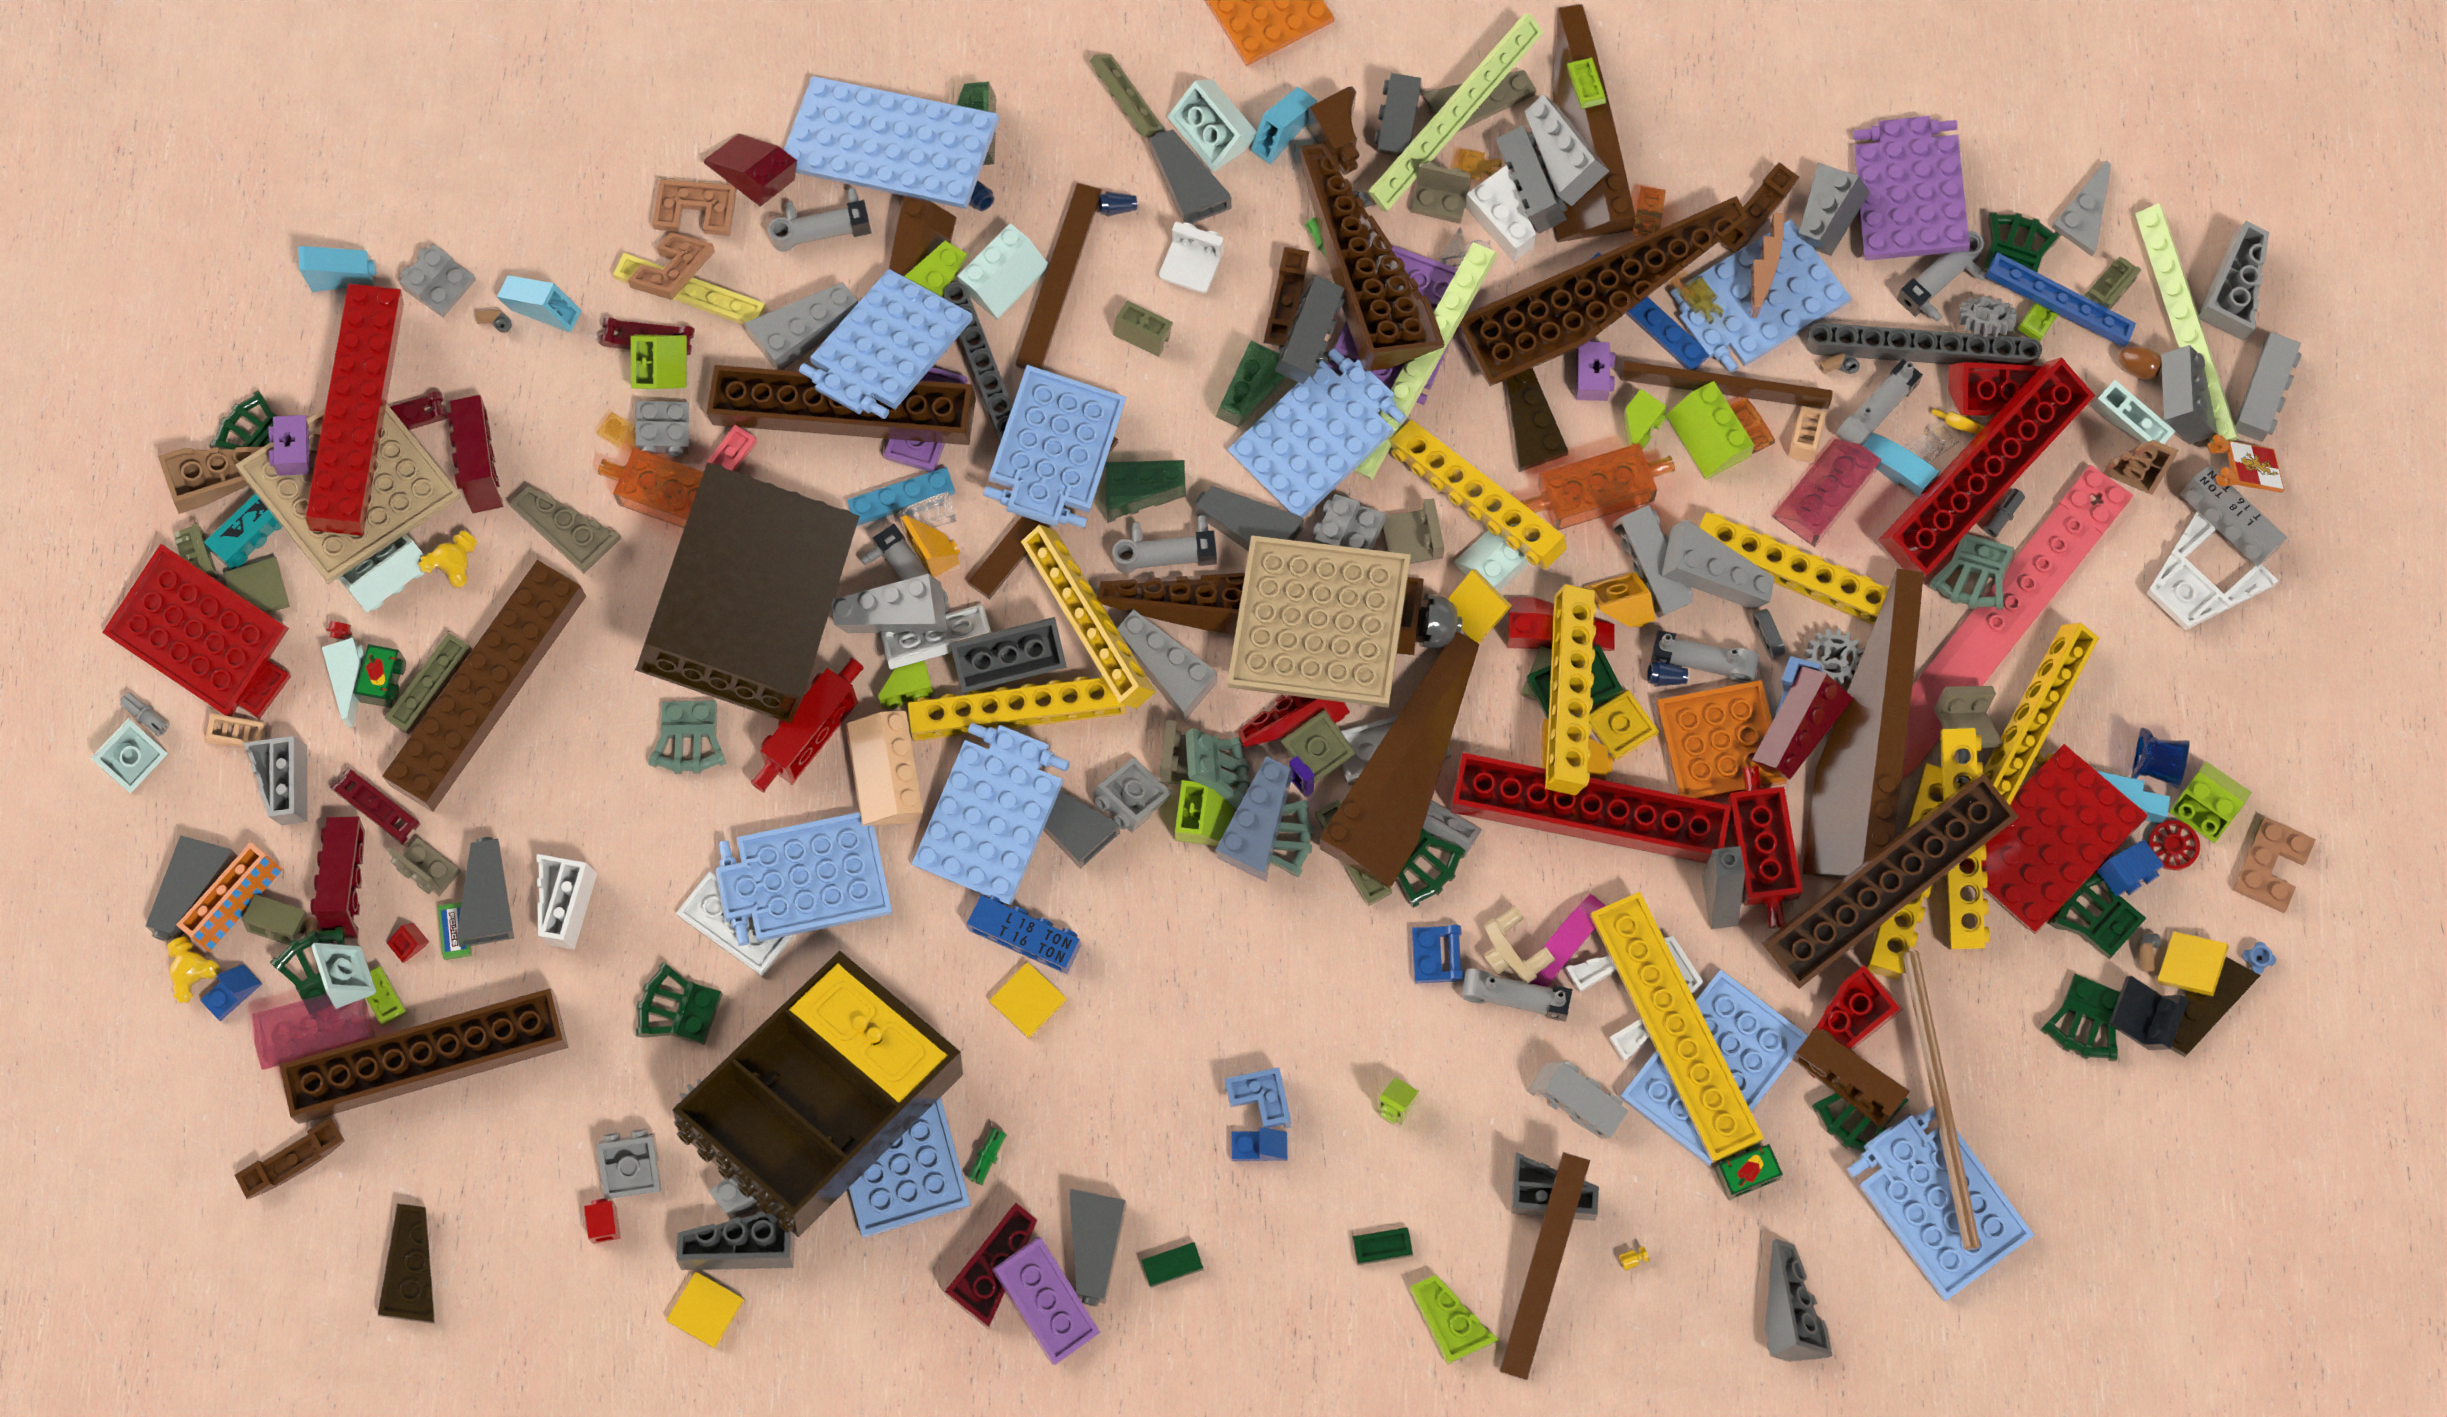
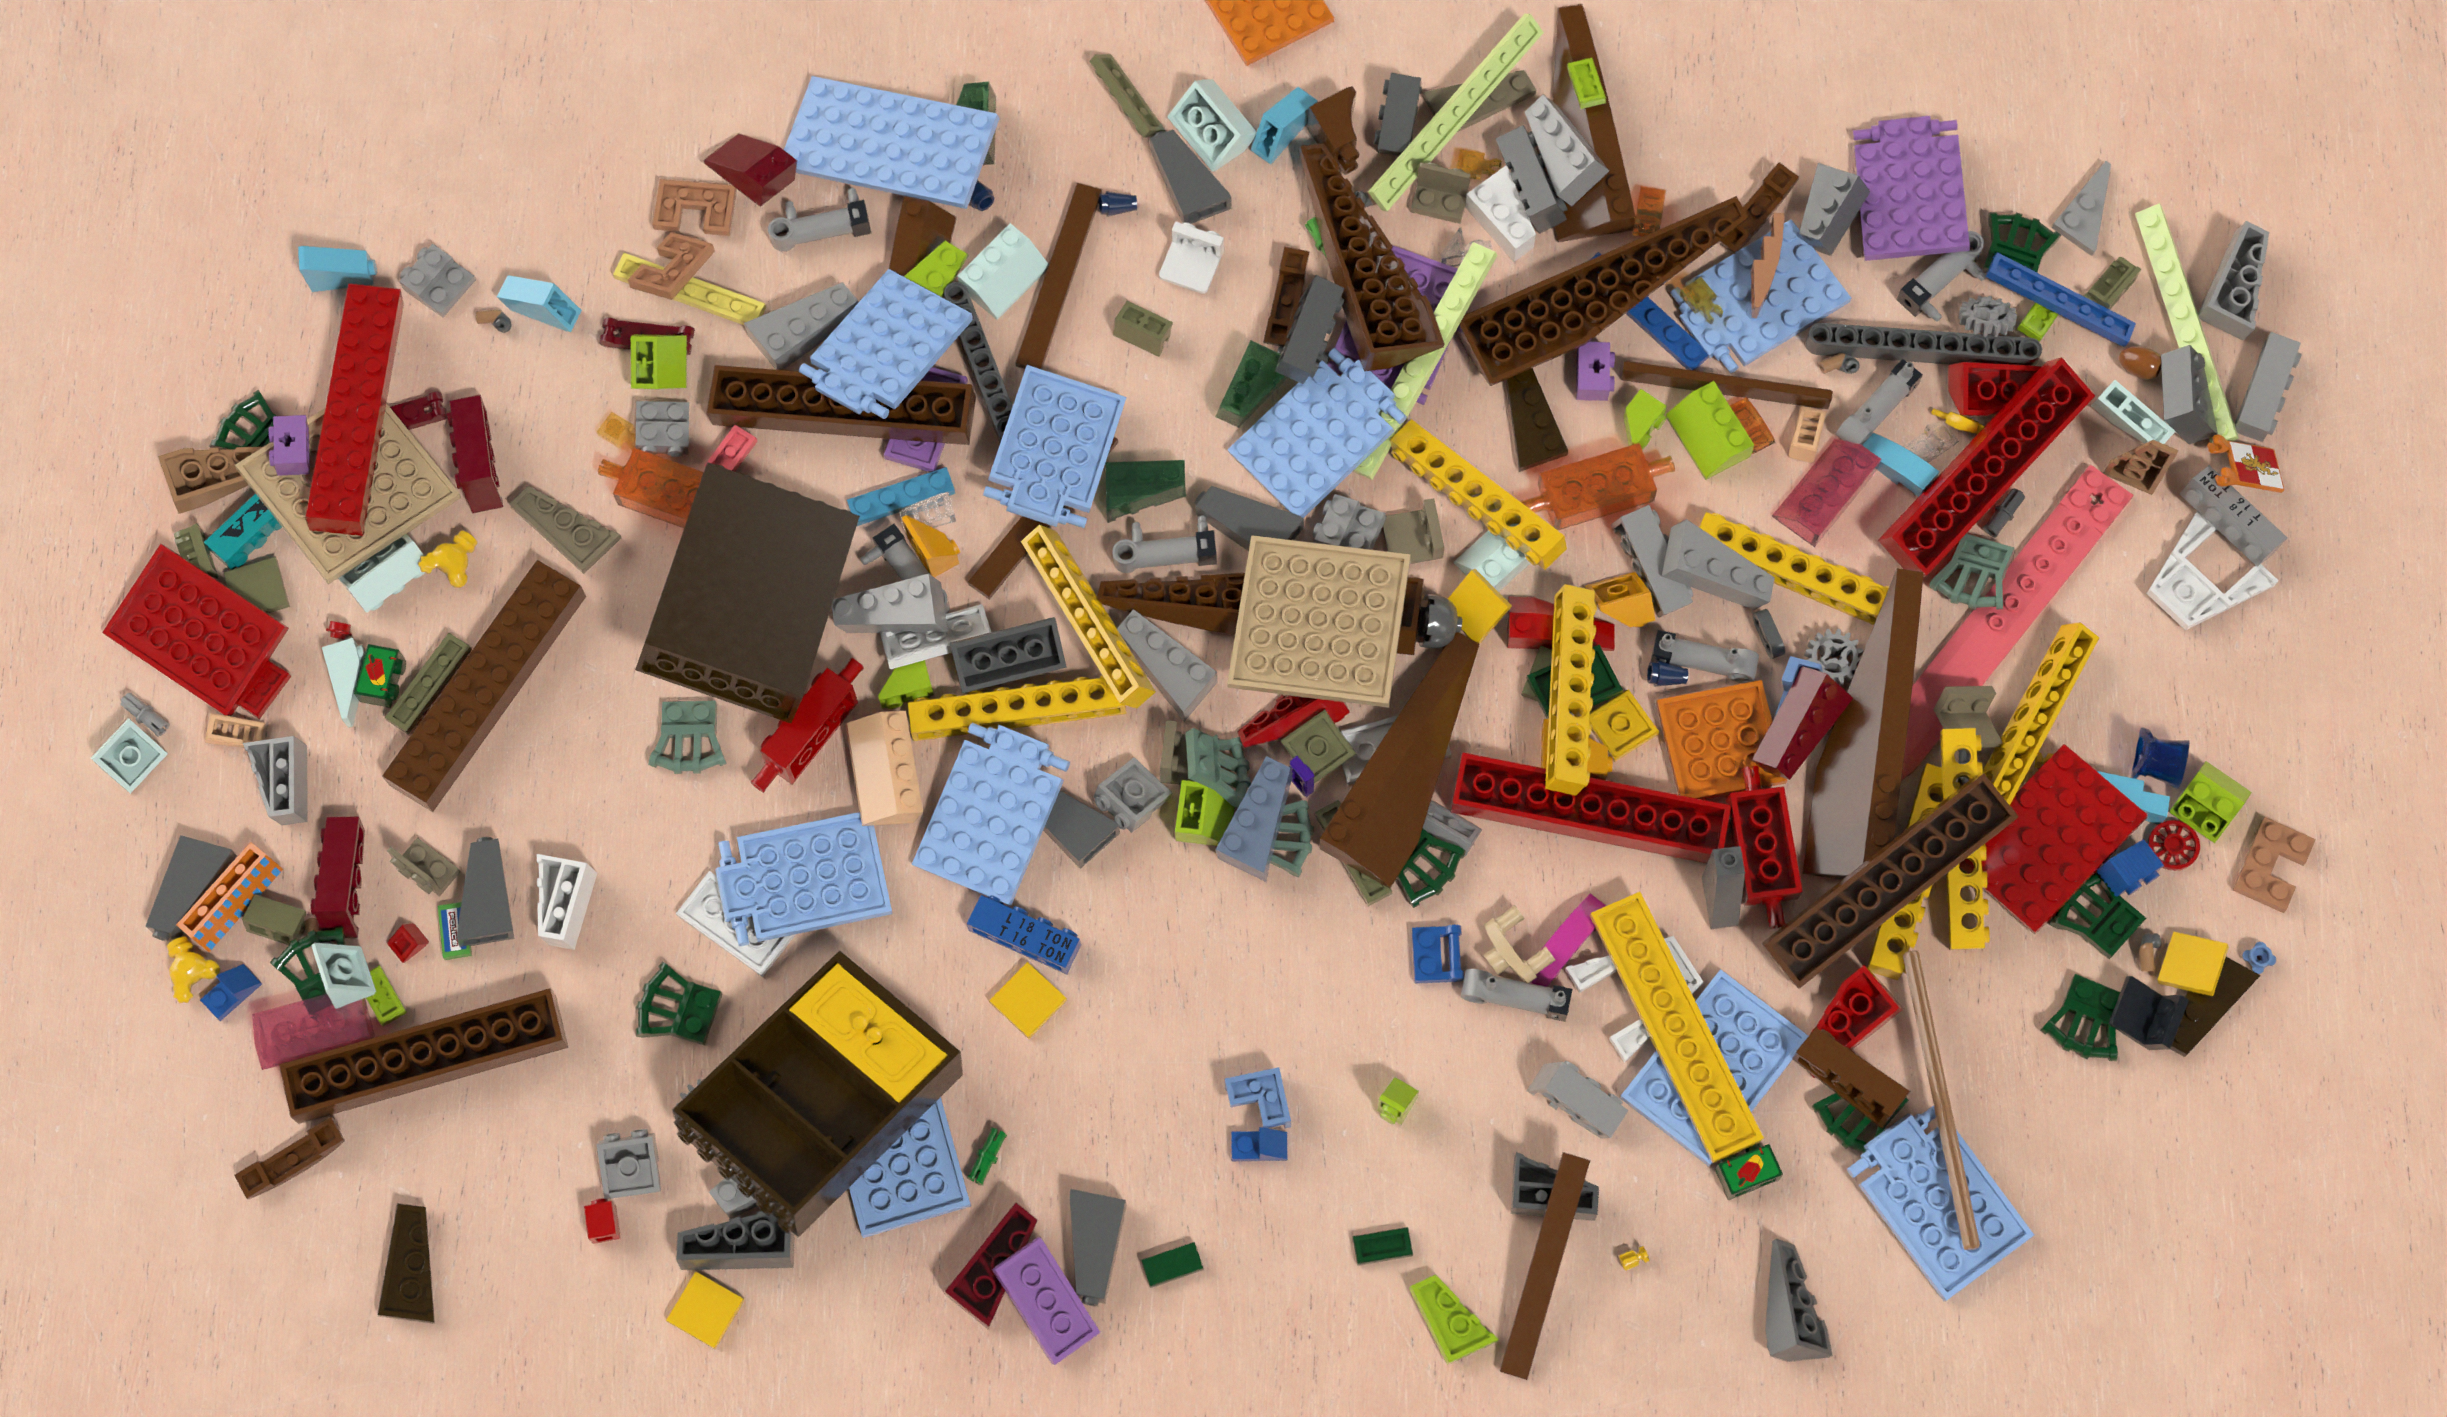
(375, 805): dark red plate -> none

